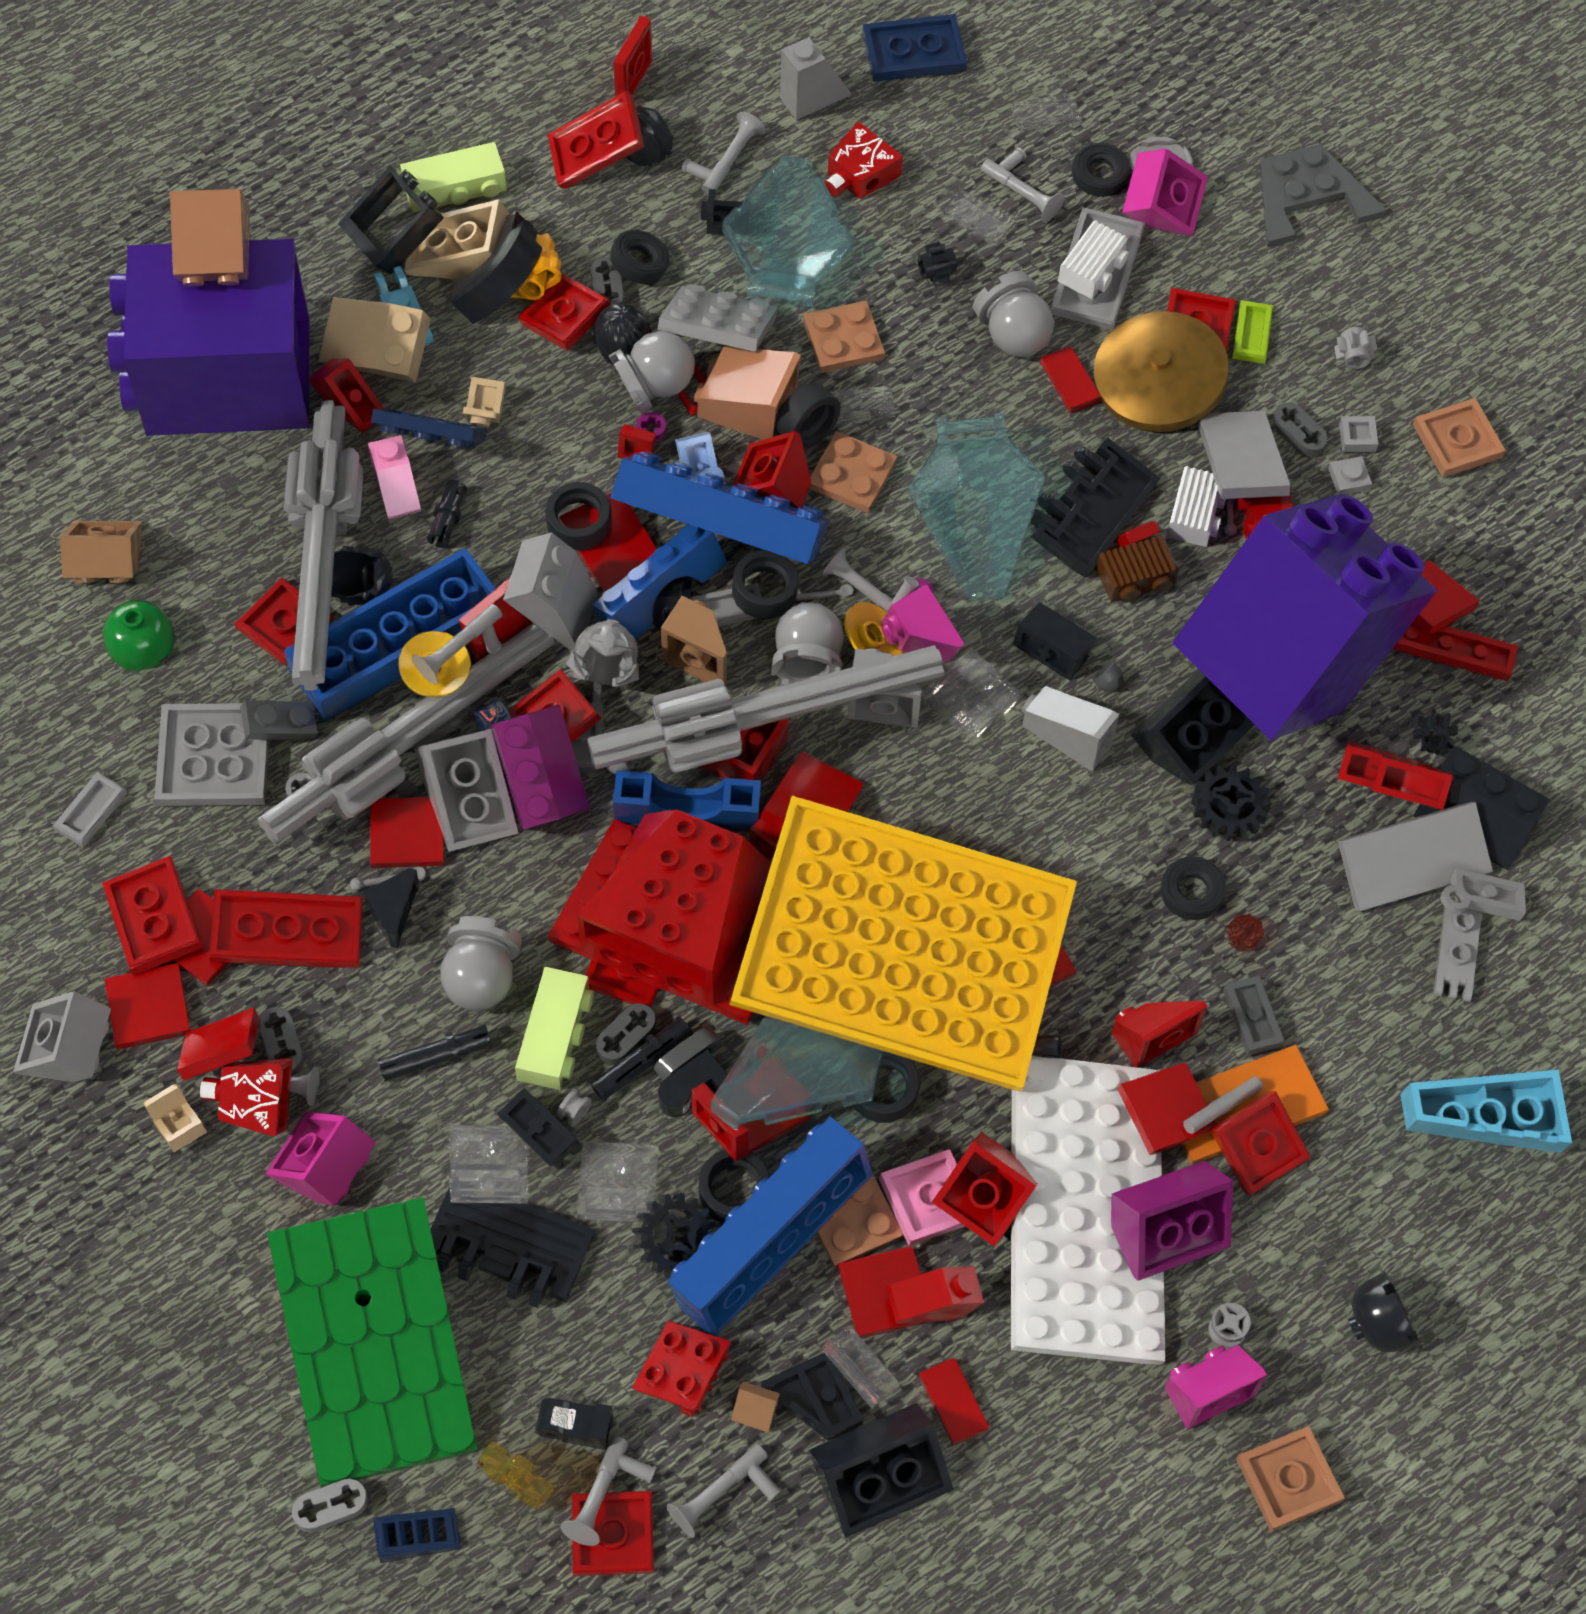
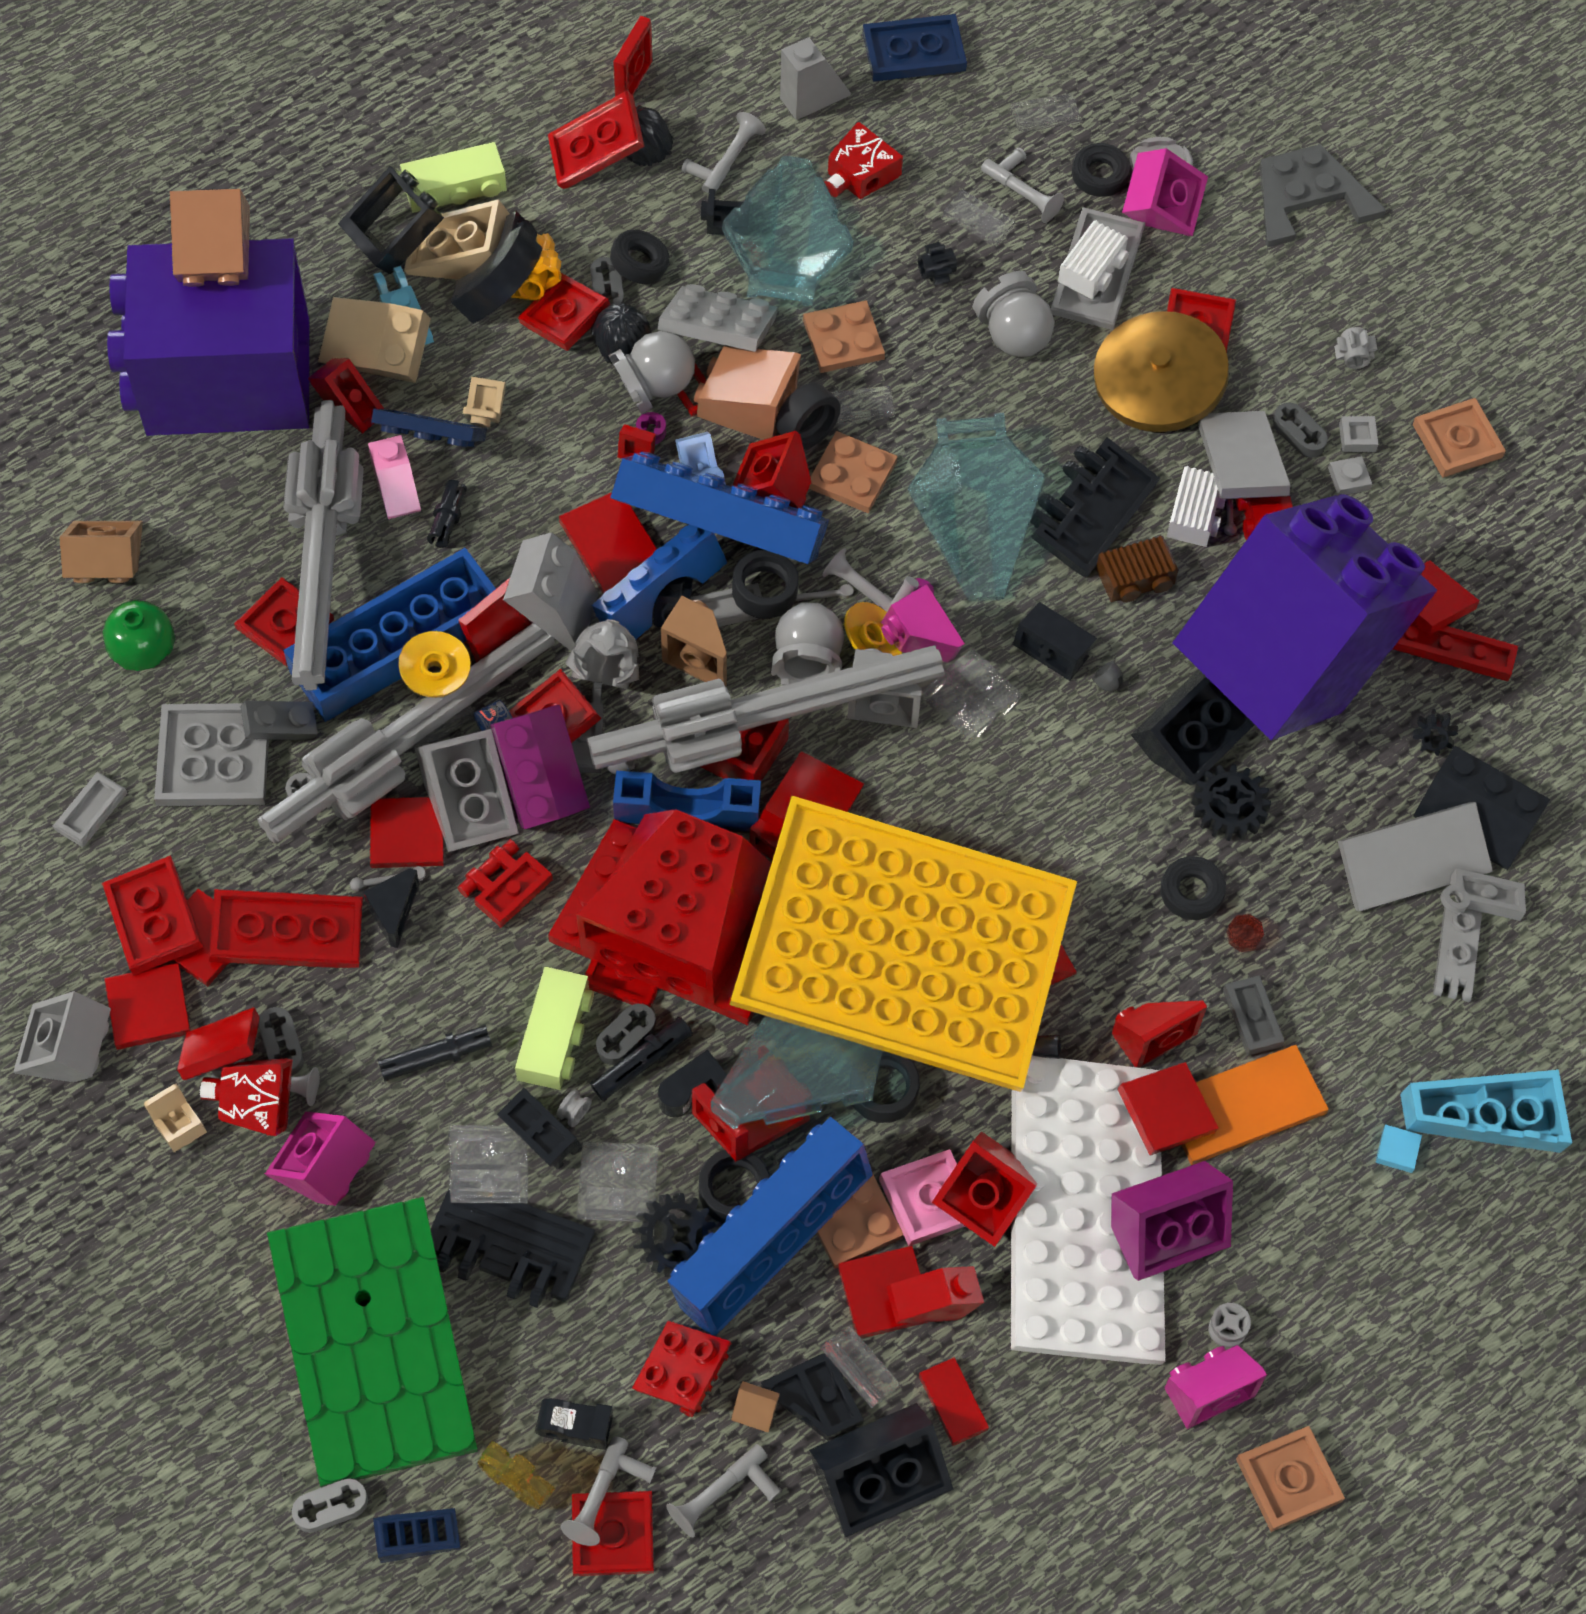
(360, 575): black hair -> none
(479, 964): light grey tile -> none
(482, 624): light grey piece -> none
(512, 889): none -> red plate
(579, 493): black tyre -> none
(687, 1051): dark grey beam -> none
(1070, 379): red tile -> none
(1071, 725): light grey slope -> none
(1138, 534): red tile -> none
(1223, 1105): light grey piece -> none
(1252, 332): lime tile -> none
(1260, 1143): red tile -> none
(1381, 1316): black cylinder -> none
(1394, 775): red slope -> none
(1398, 1148): none -> medium azure tile

